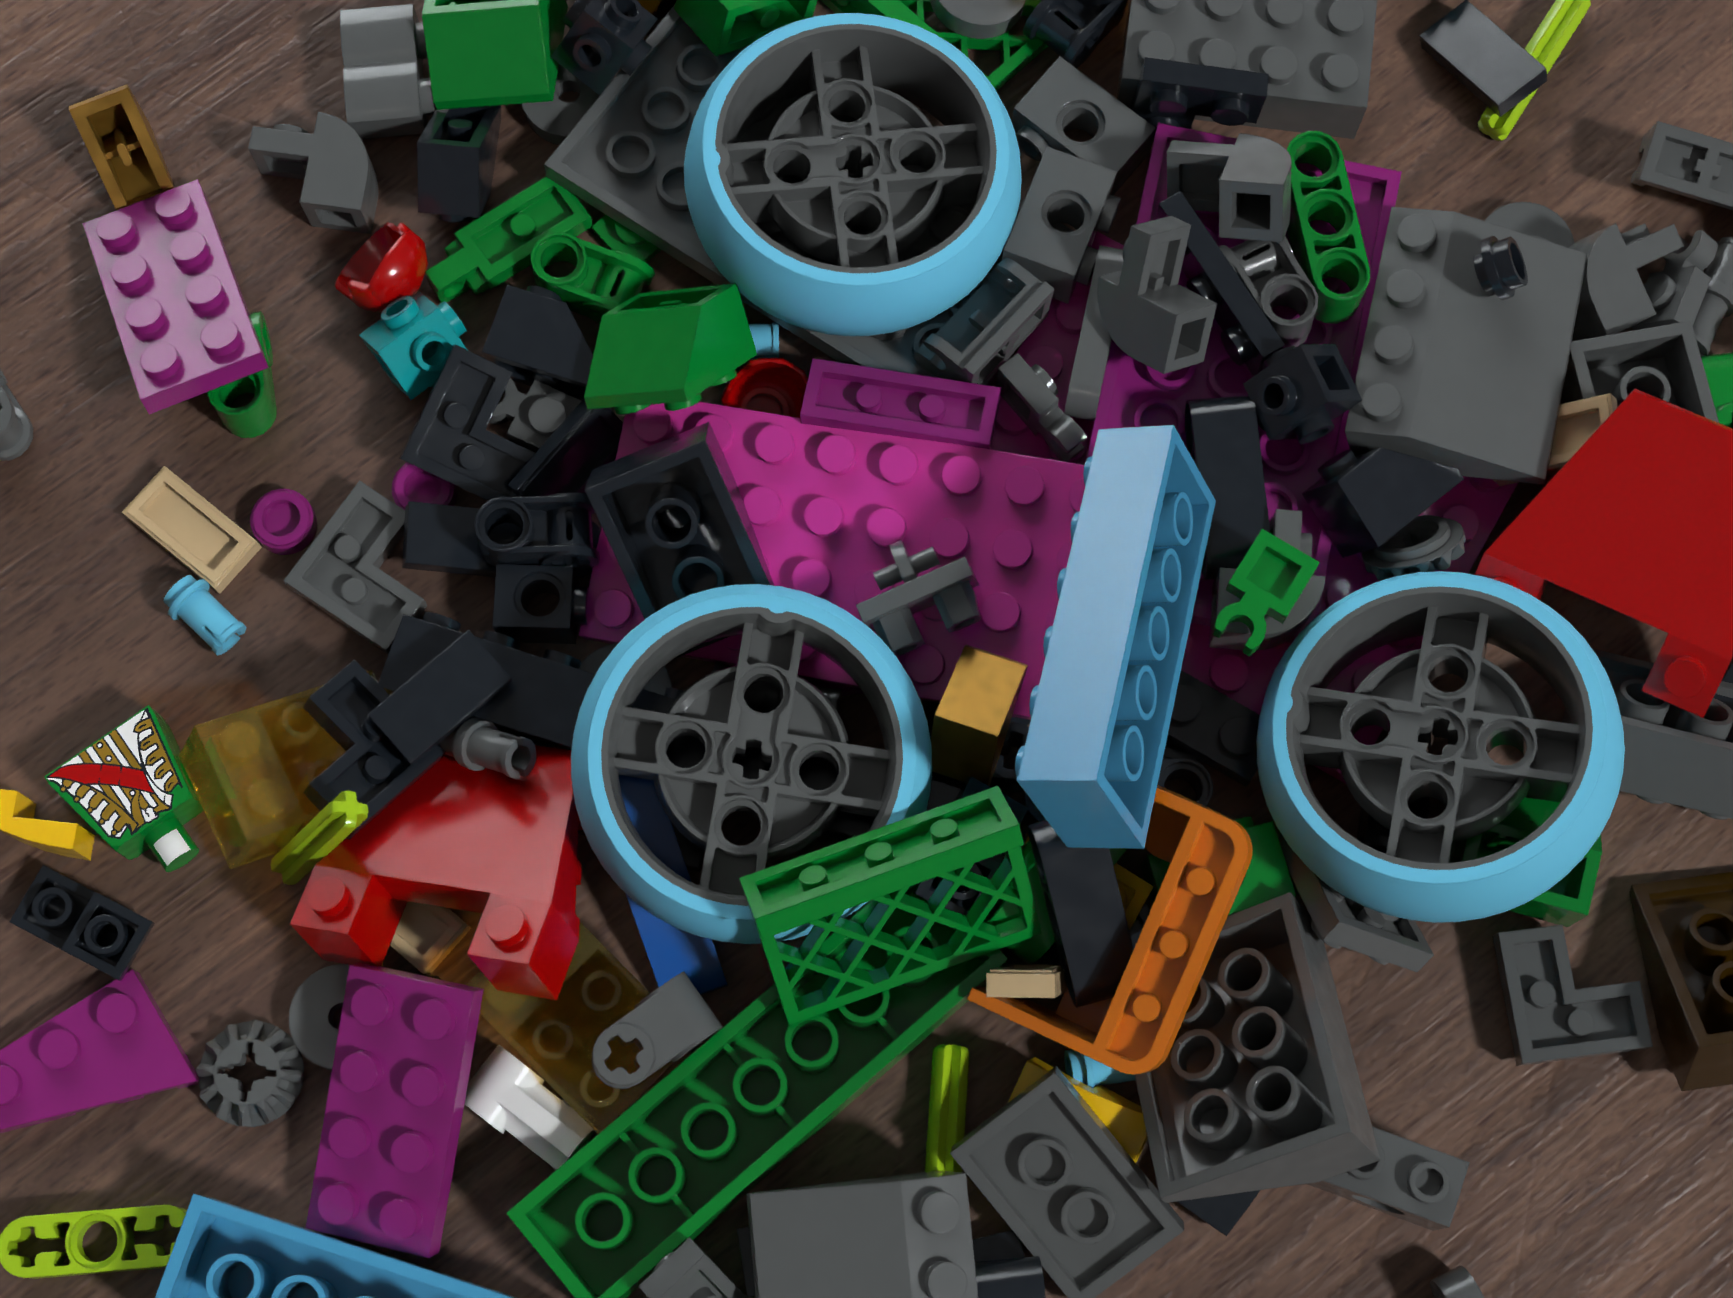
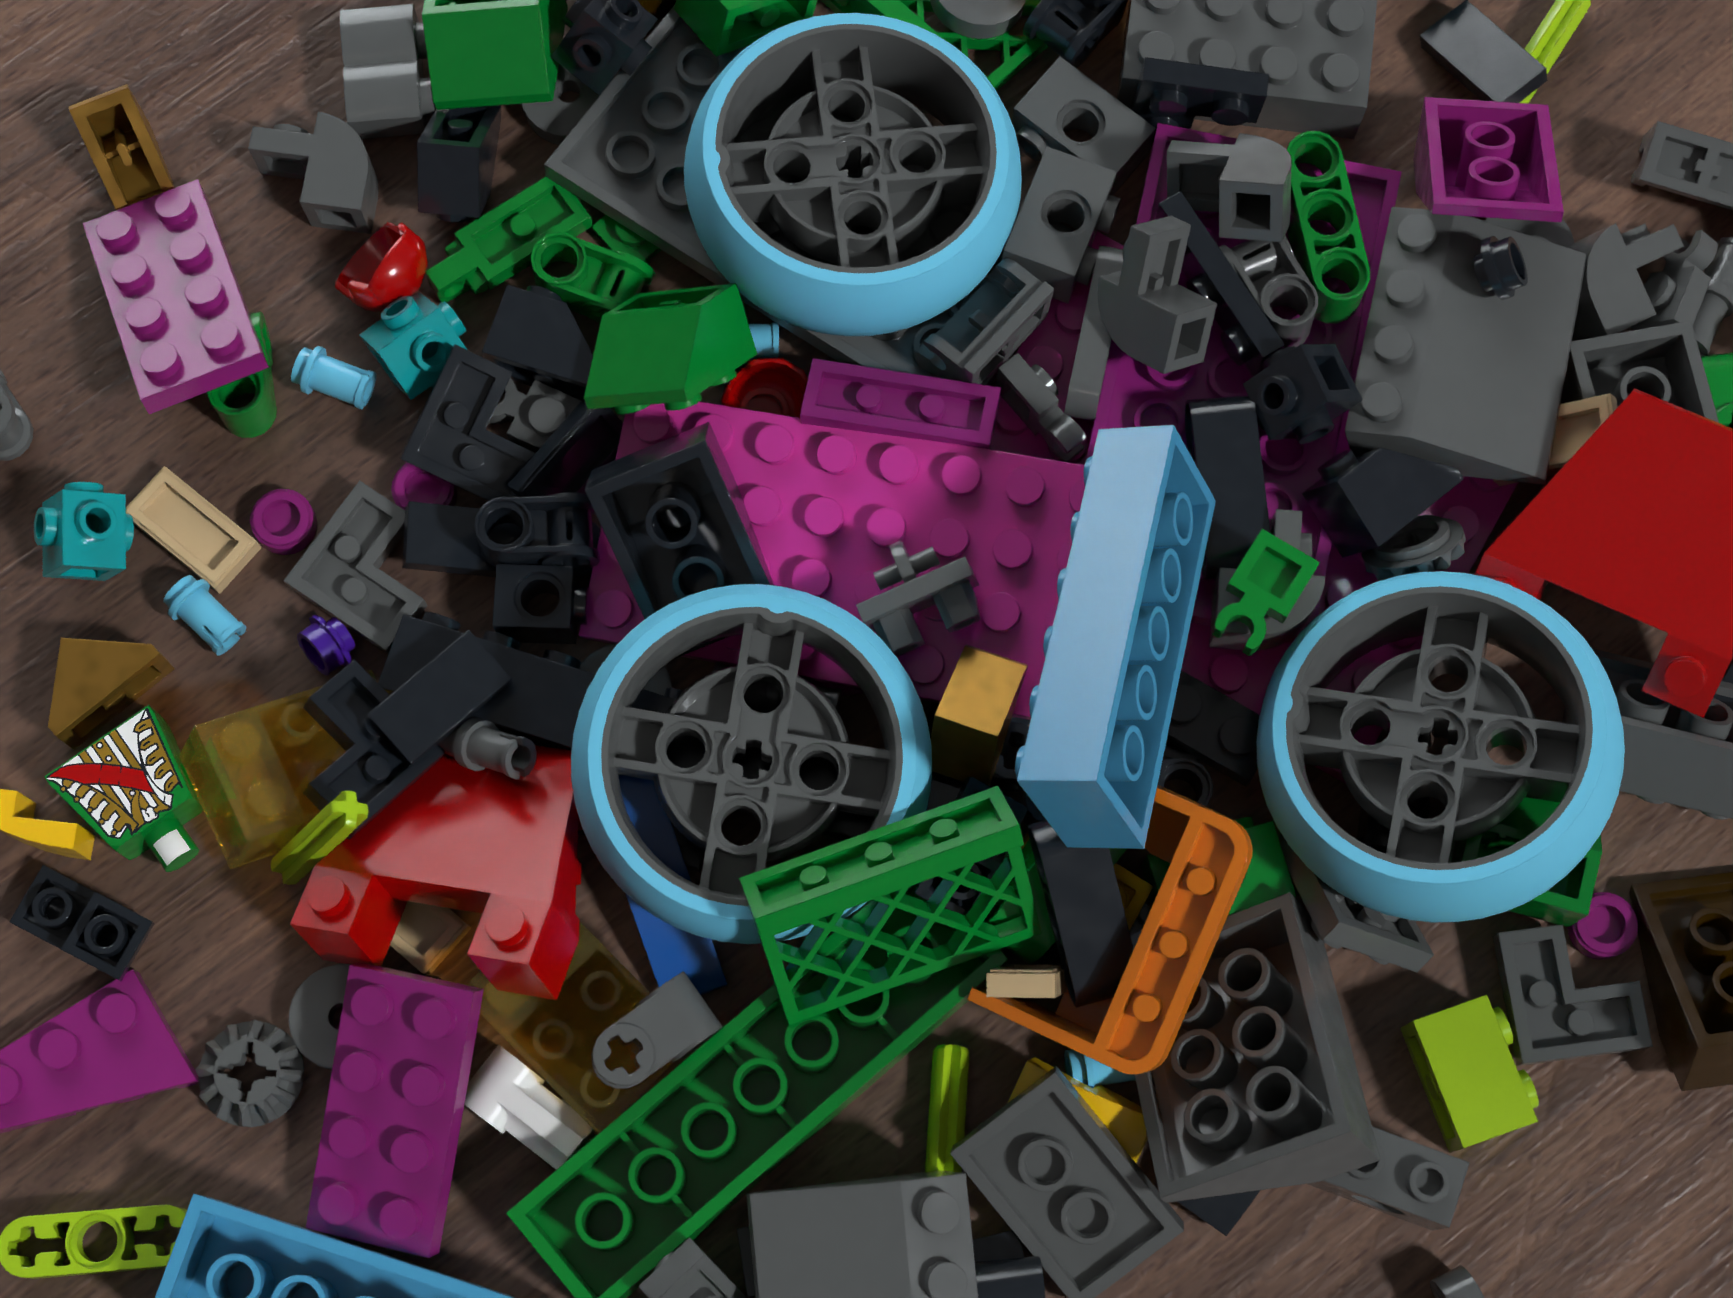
(84, 532): none -> teal brick
(99, 682): none -> pearl gold slope
(326, 644): none -> dark purple plate
(332, 377): none -> medium azure pin
(1471, 1073): none -> lime brick
(1487, 160): none -> magenta slope
(1607, 928): none -> magenta tile

